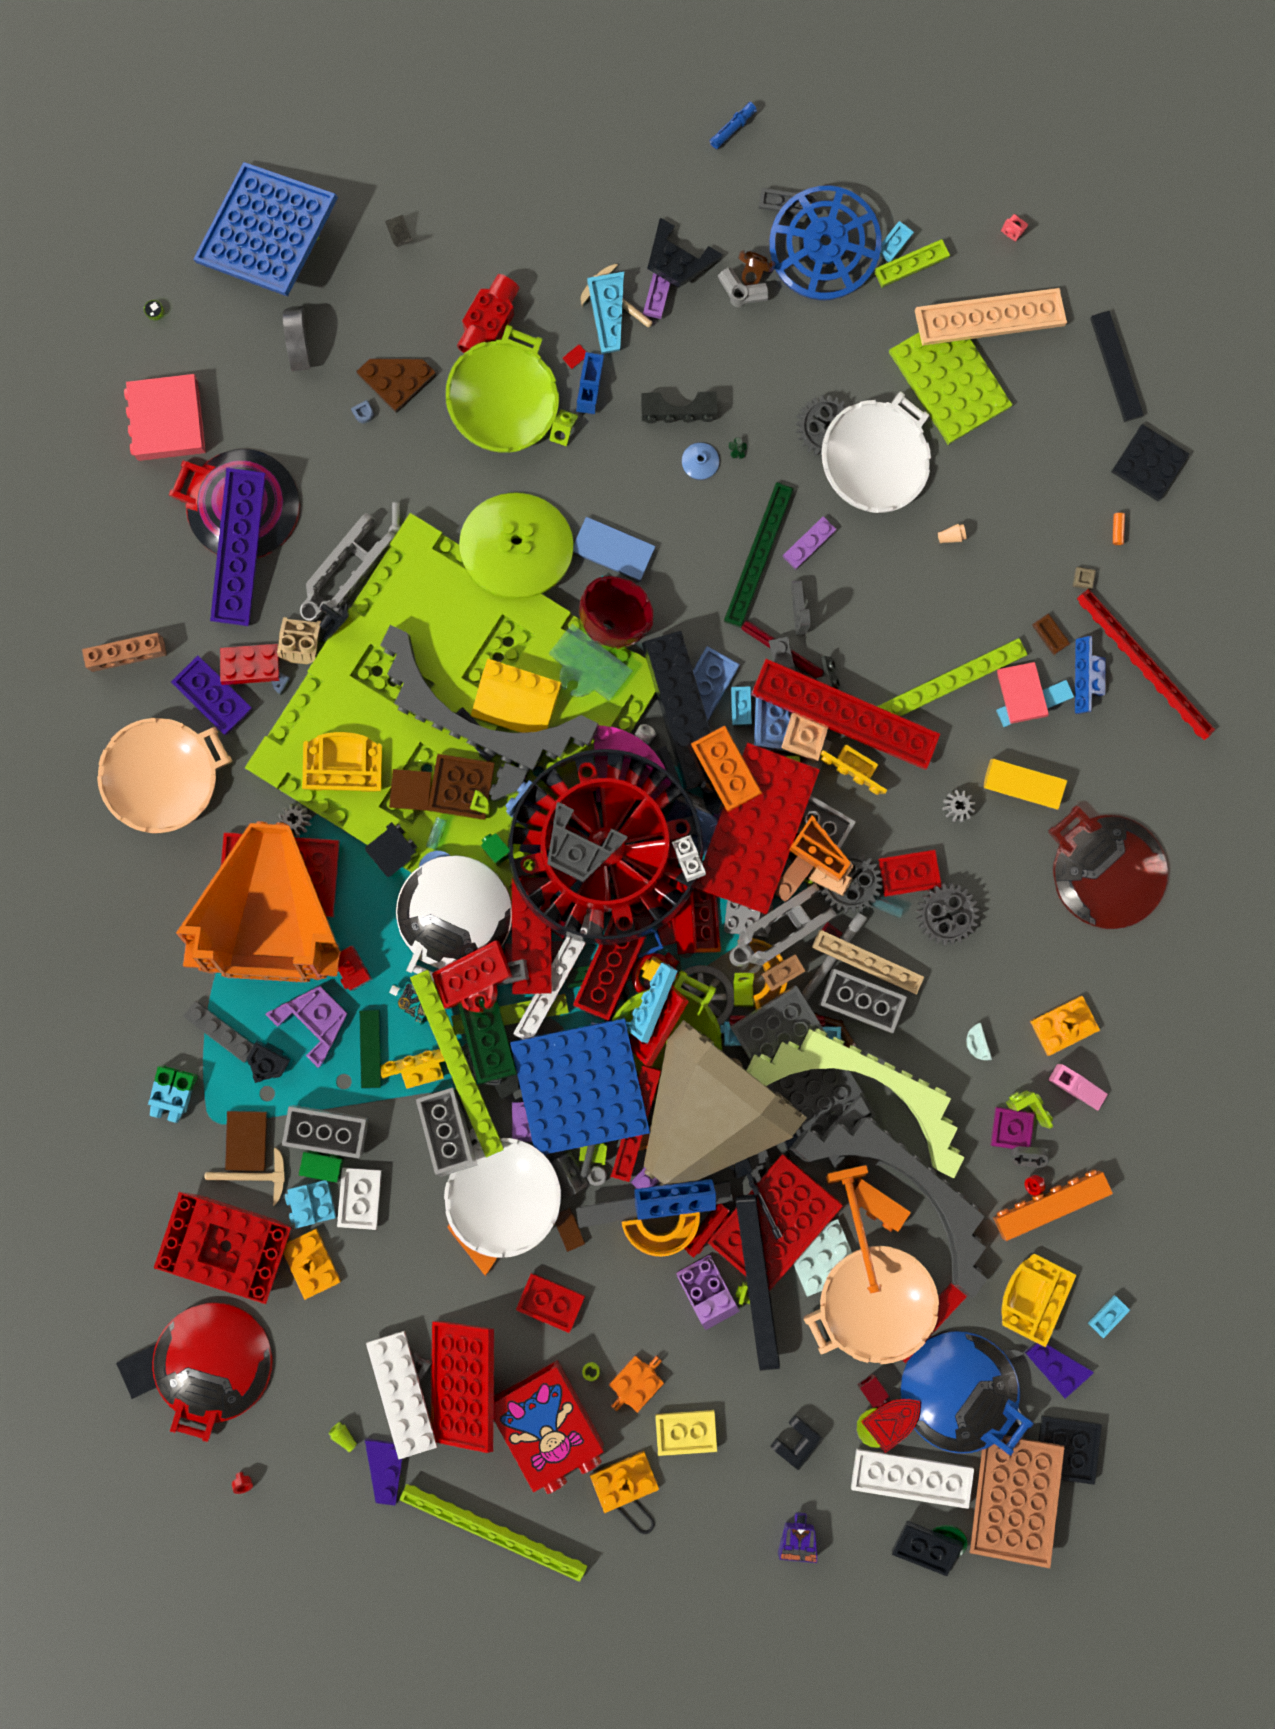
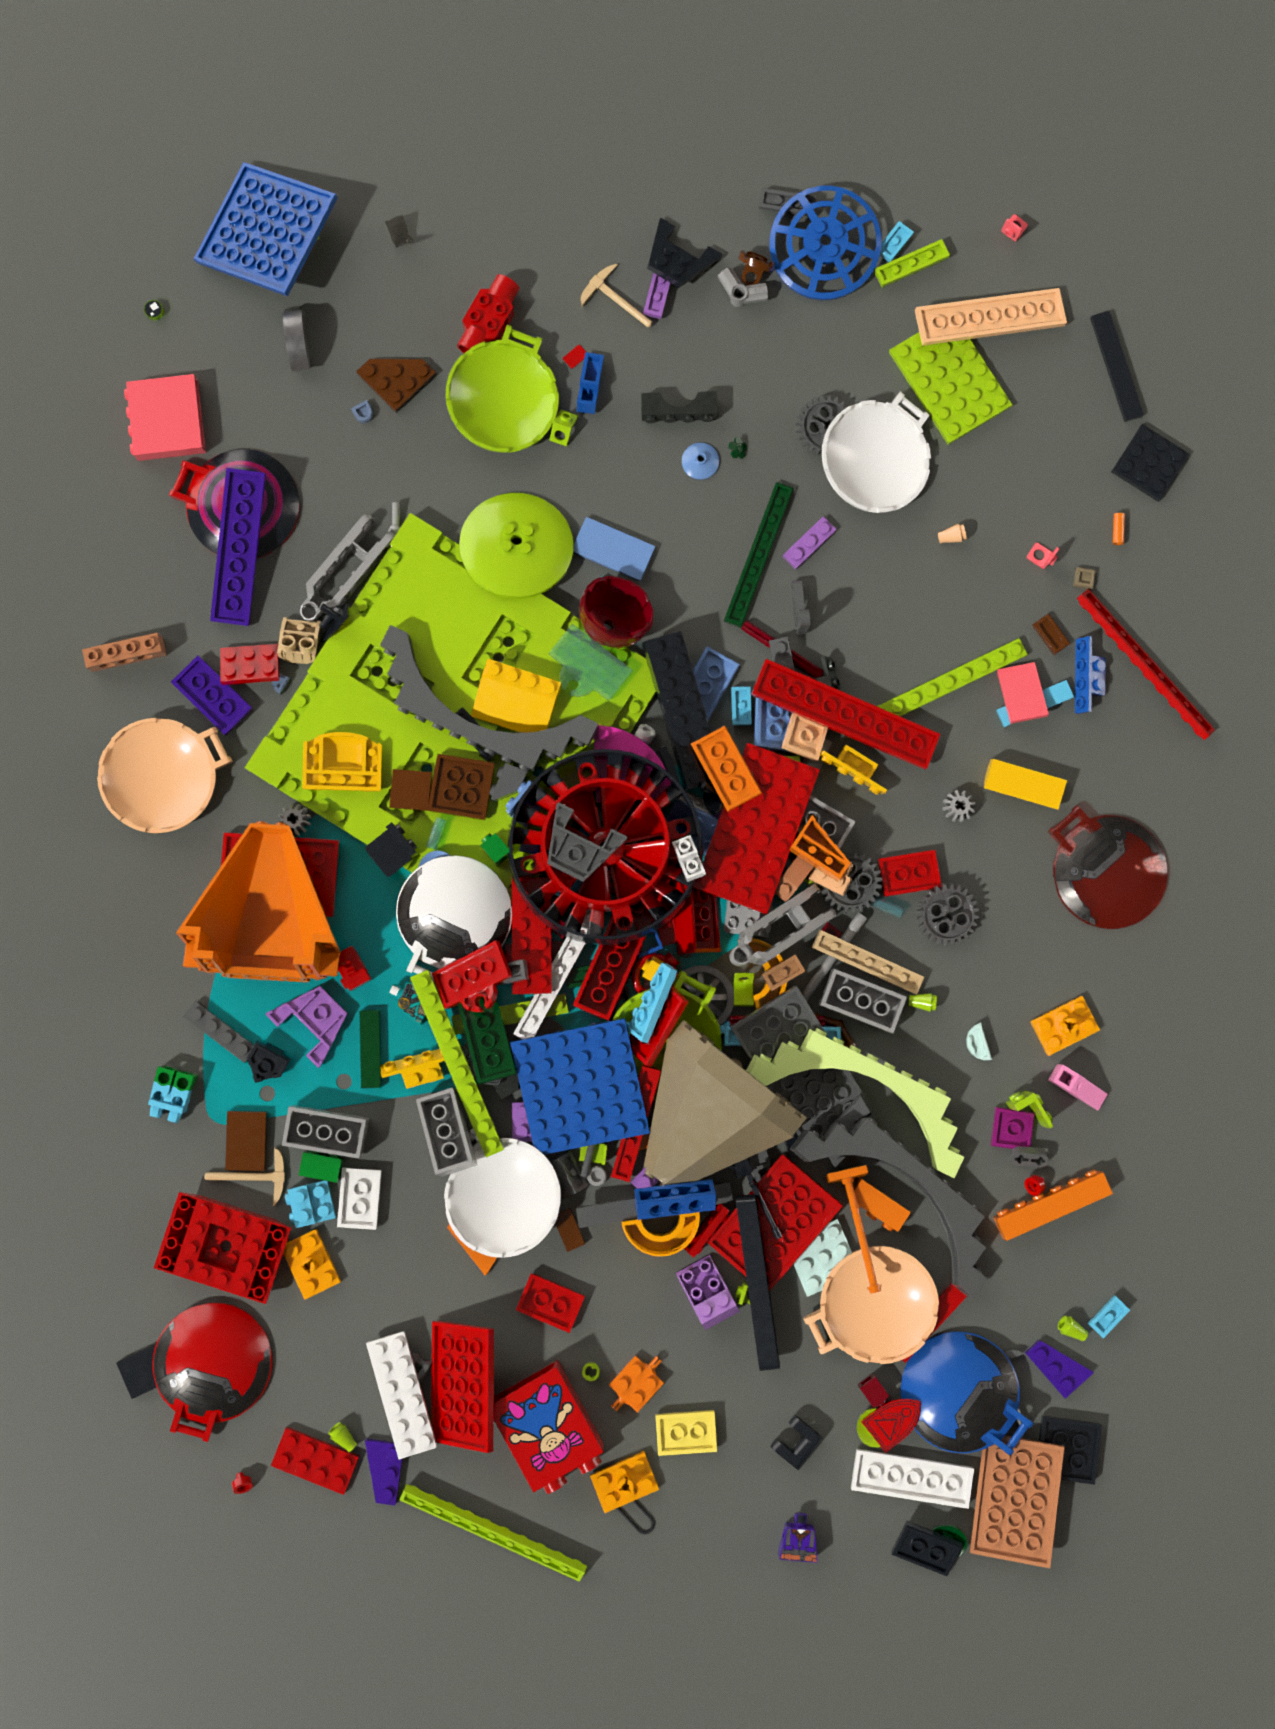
(314, 1460): none -> red plate
(480, 803): lime tile -> none
(606, 301): medium azure wing -> none
(739, 119): blue pin -> none
(923, 1001): none -> lime cone
(1035, 1298): yellow slope -> none
(1049, 557): none -> coral bracket
(1071, 1328): none -> lime cone

